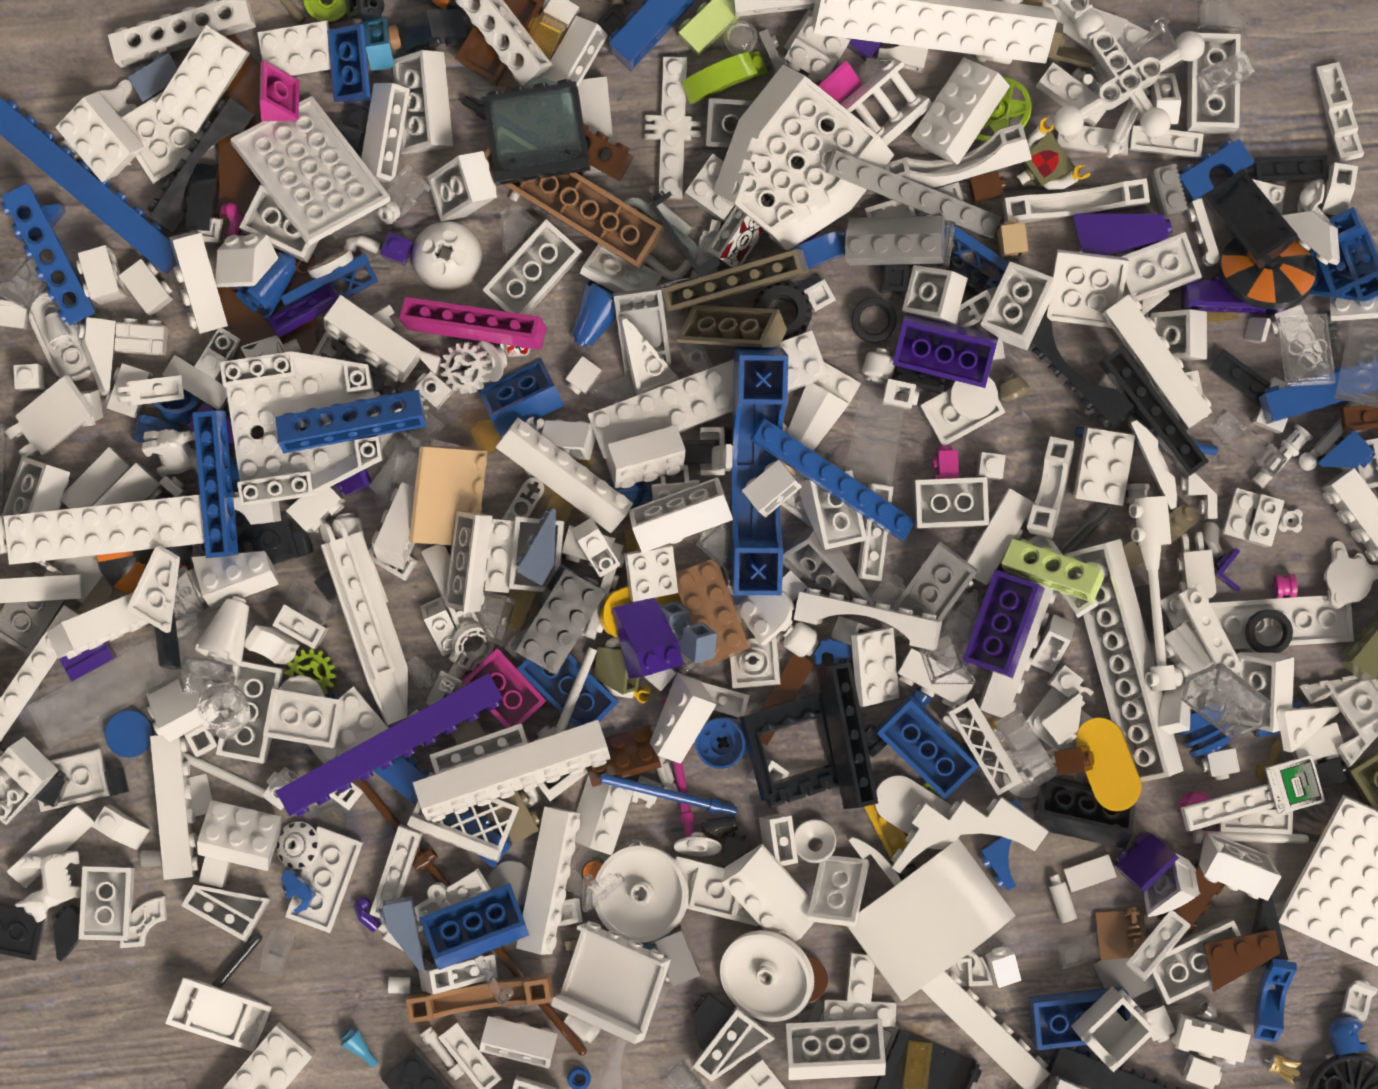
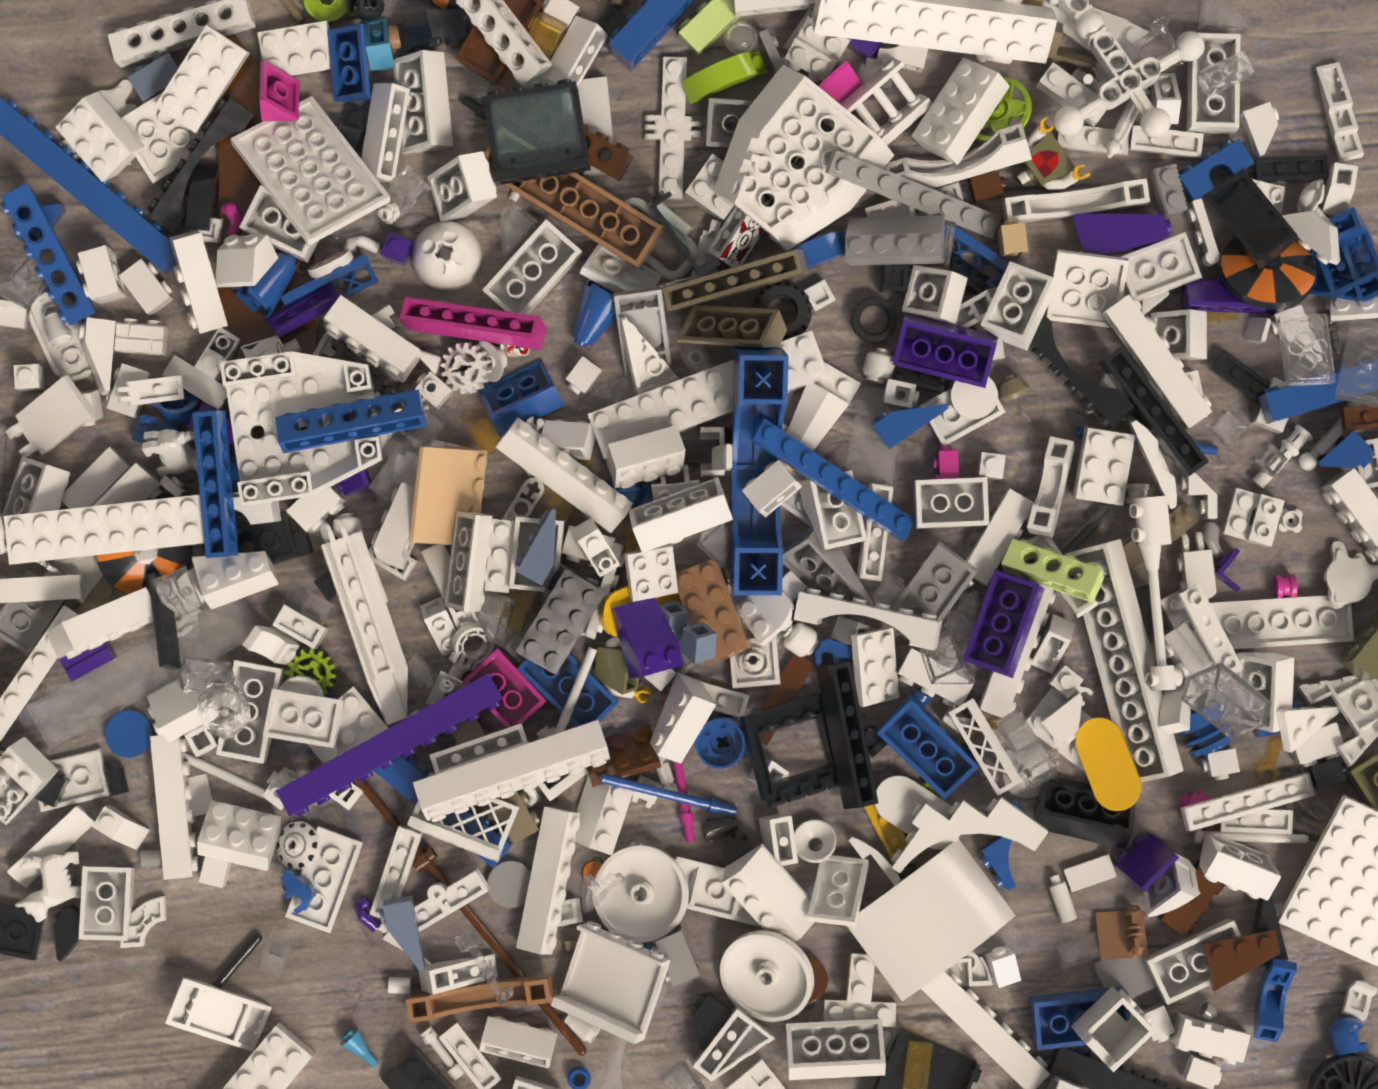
(156, 590): white wing -> none
(226, 633): white cone -> none
(228, 910): white wedge -> none
(474, 926): blue brick -> none
(697, 845): white dish -> none
(903, 423): none -> blue slope
(1074, 760): reddish brown brick -> none
(1158, 945): white plate -> none
(1259, 127): none -> white slope
(1283, 1067): pearl gold piece -> none
(1286, 627): black tyre -> none
(1294, 784): tile -> none

